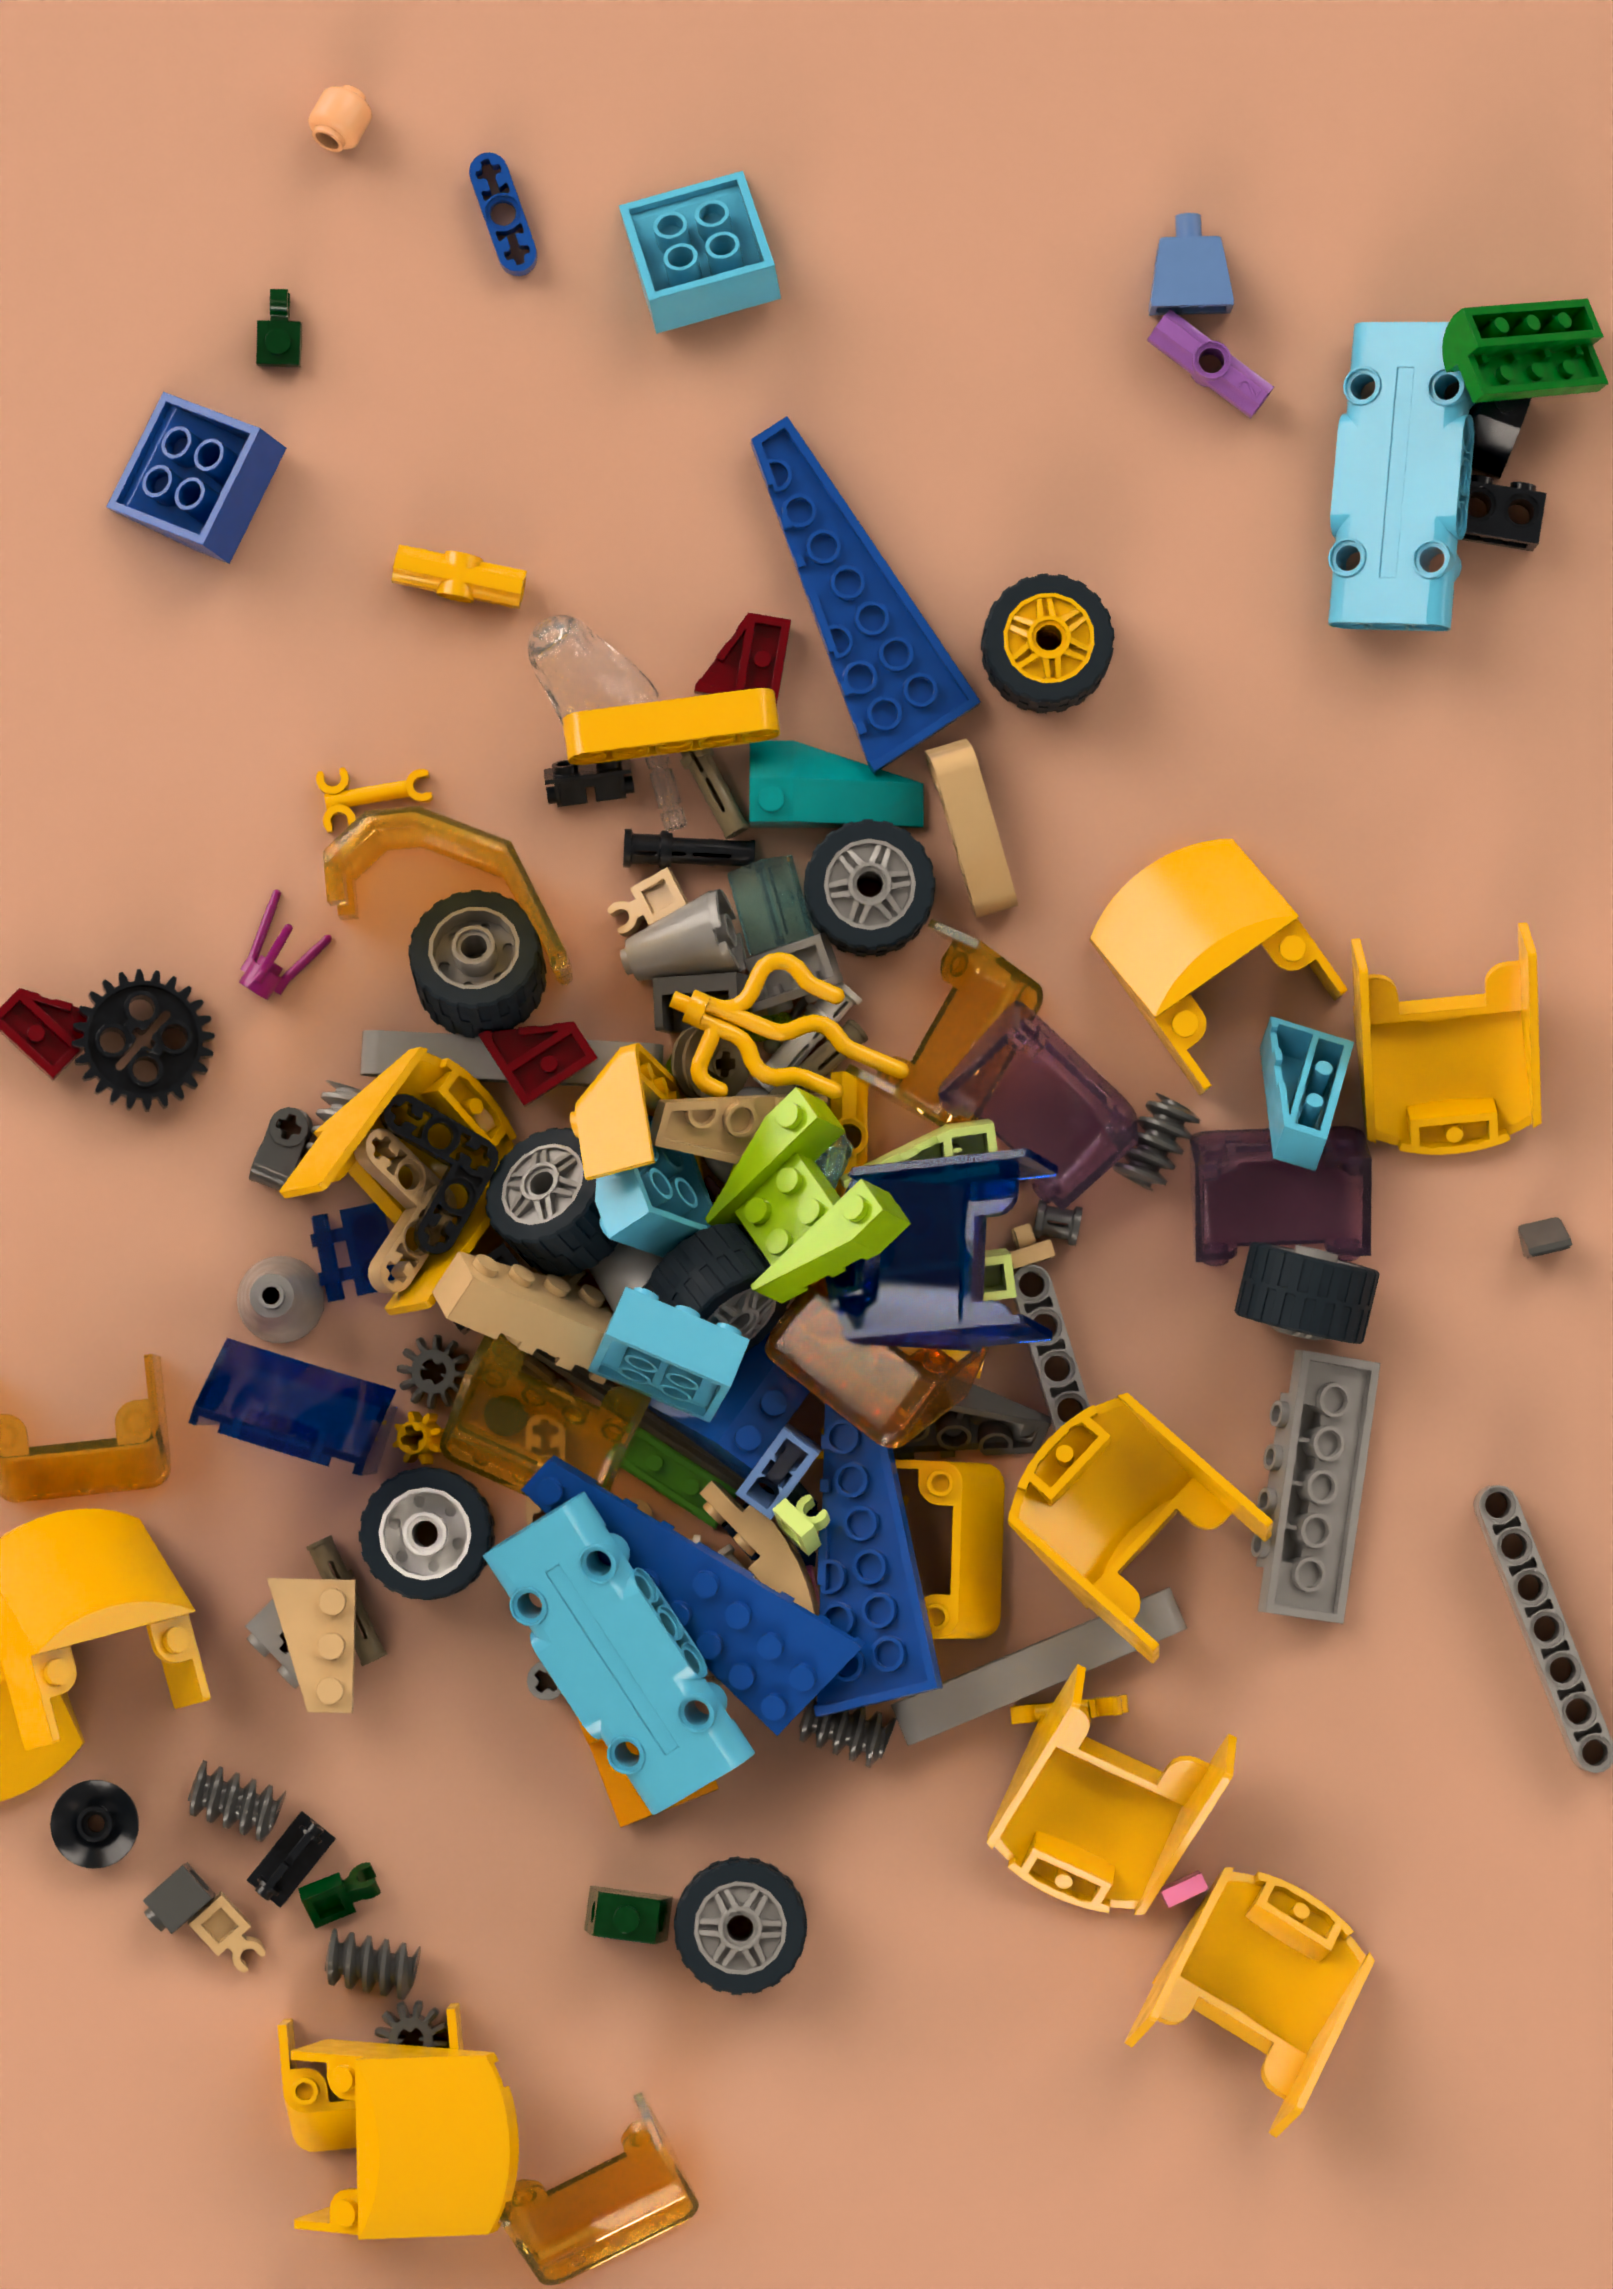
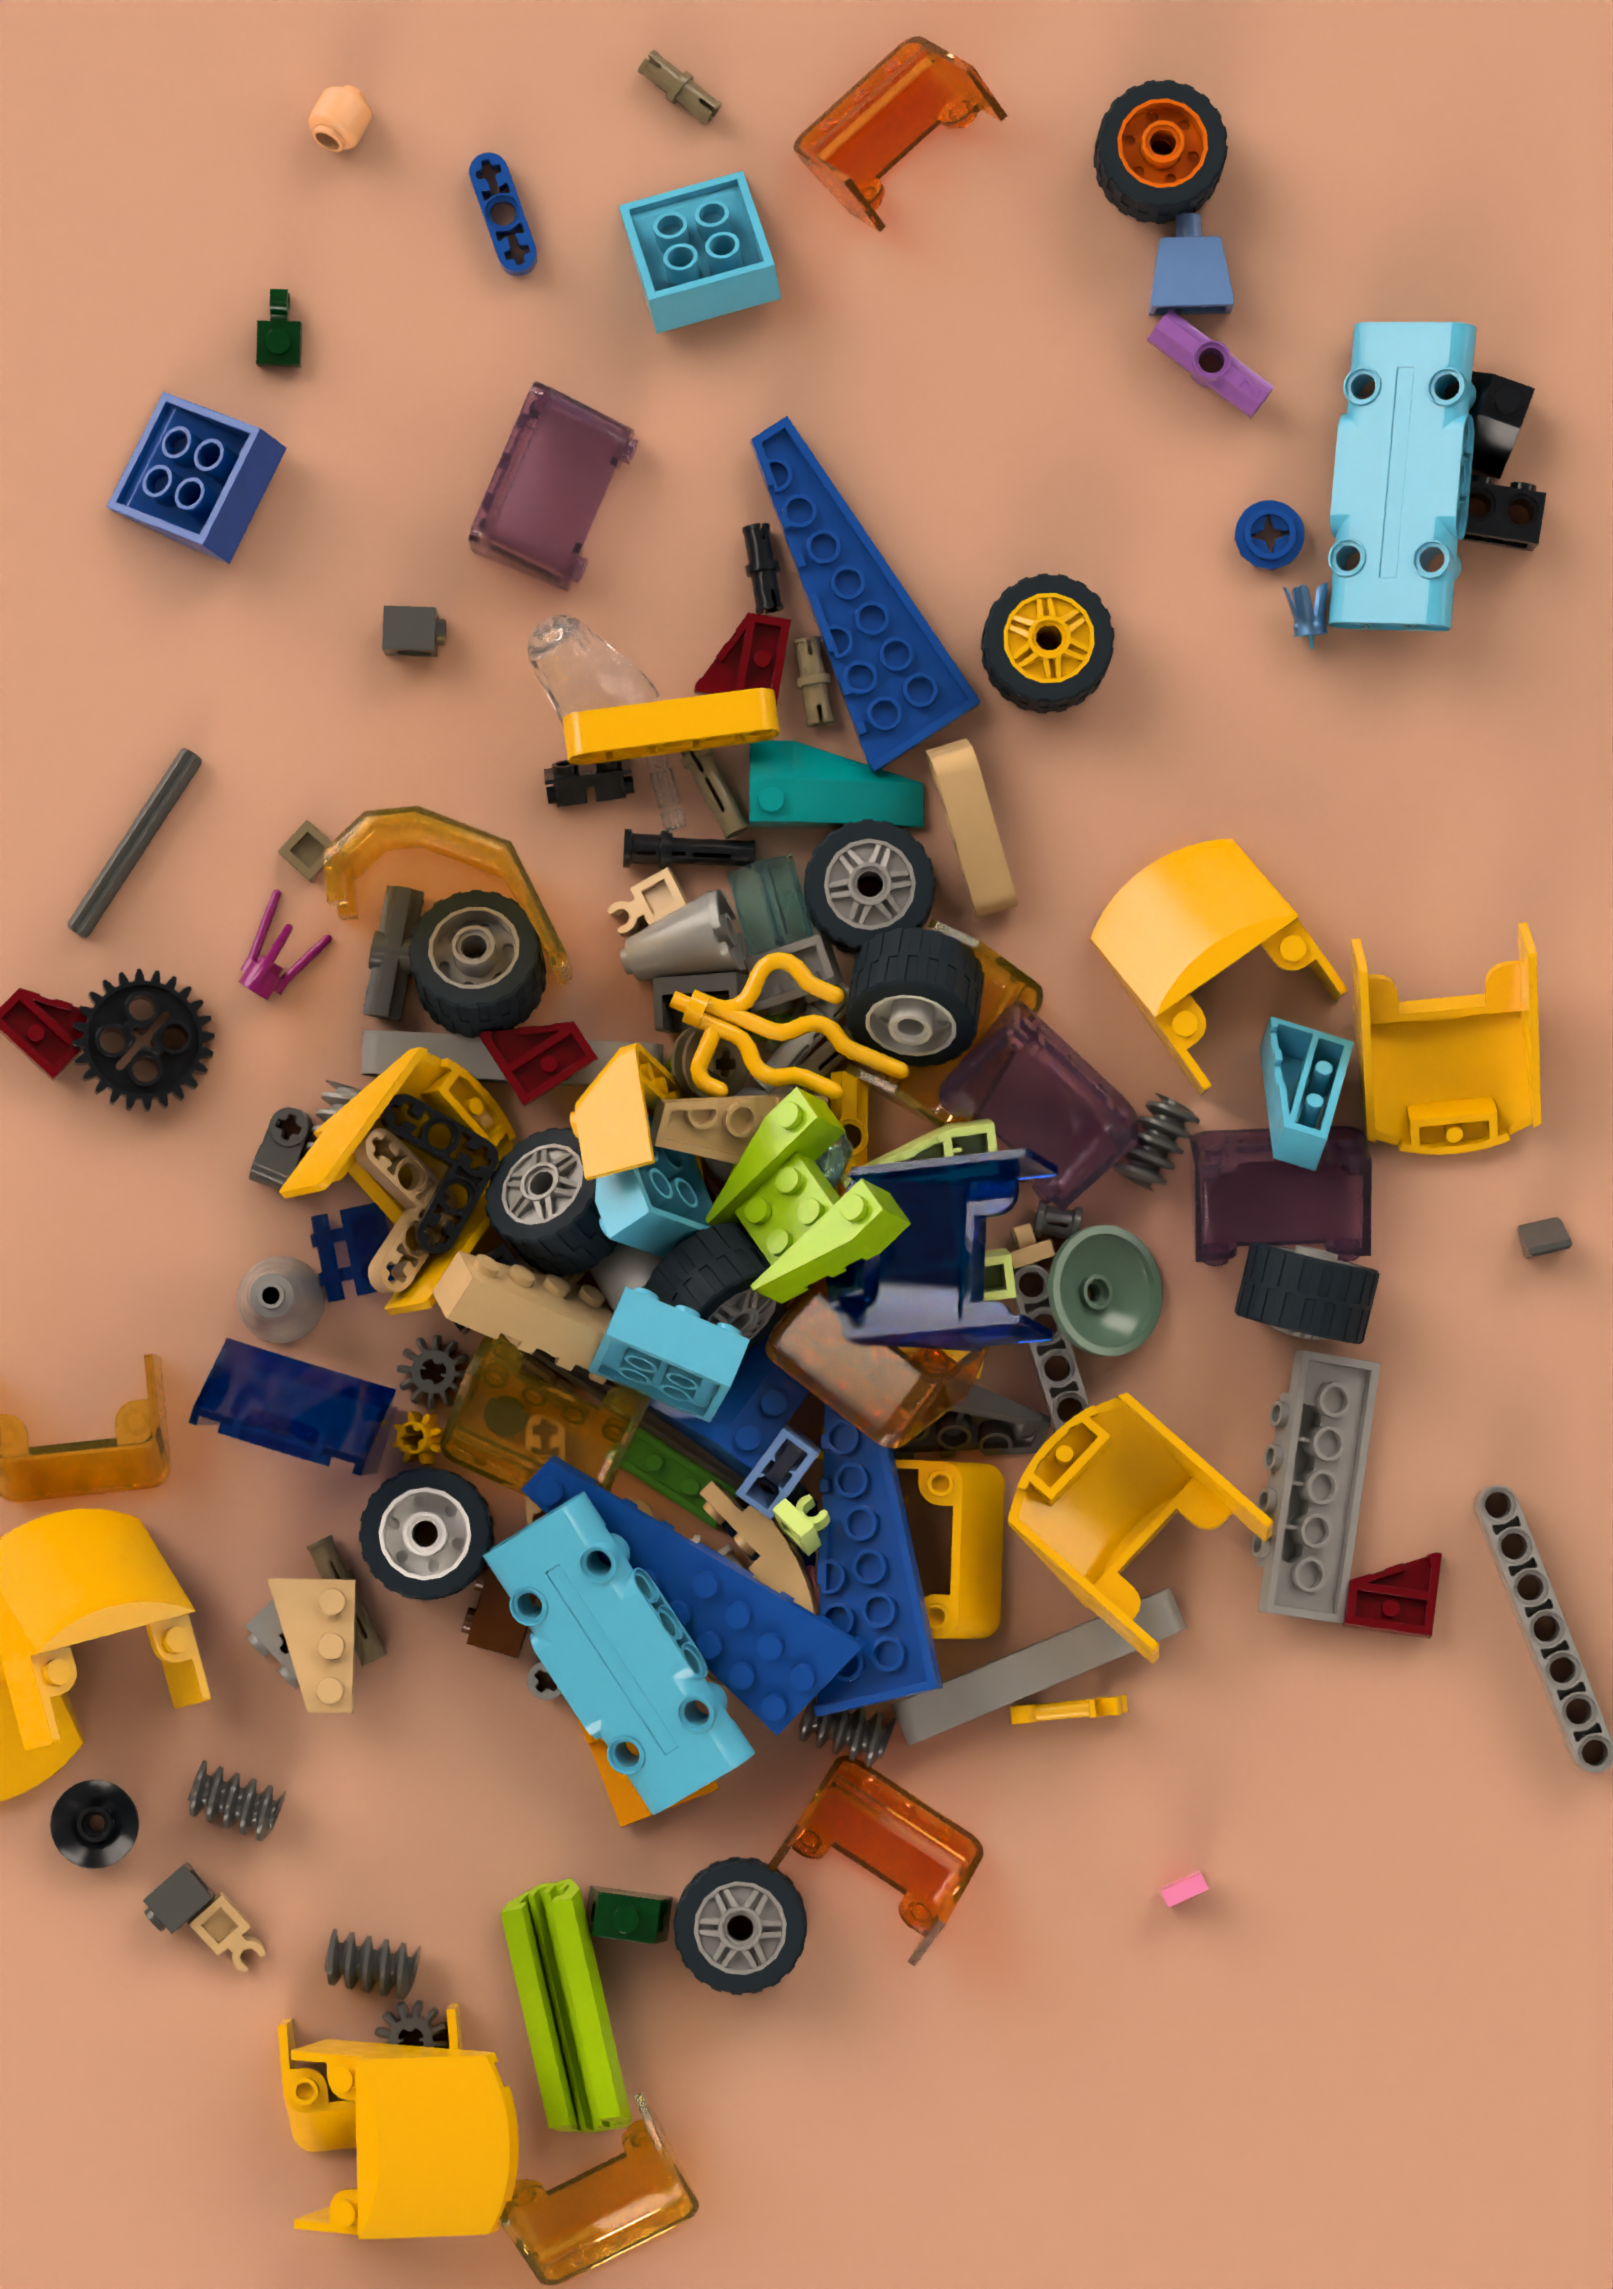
(134, 842): none -> dark grey axle
(290, 1859): black hinge -> none
(305, 850): none -> dark tan tile
(335, 1898): dark green plate -> none
(339, 799): yellow bar -> none
(389, 953): none -> dark grey piece
(412, 631): none -> dark grey brick
(459, 576): yellow piece -> none
(492, 1623): none -> reddish brown brick
(550, 486): none -> windscreen
(565, 2009): none -> lime piece
(679, 87): none -> dark tan pin
(762, 568): none -> black pin
(813, 681): none -> dark tan pin
(887, 118): none -> clear orange windscreen
(891, 1838): none -> clear orange windscreen
(915, 996): none -> black wheel
(1097, 1820): yellow windscreen -> none
(1122, 1289): none -> sand green dish
(1168, 119): none -> wheel
(1270, 1972): yellow windscreen -> none
(1283, 520): none -> blue gear
(1305, 619): none -> flat silver piece
(1396, 1599): none -> dark red wing
(1525, 350): green brick -> none

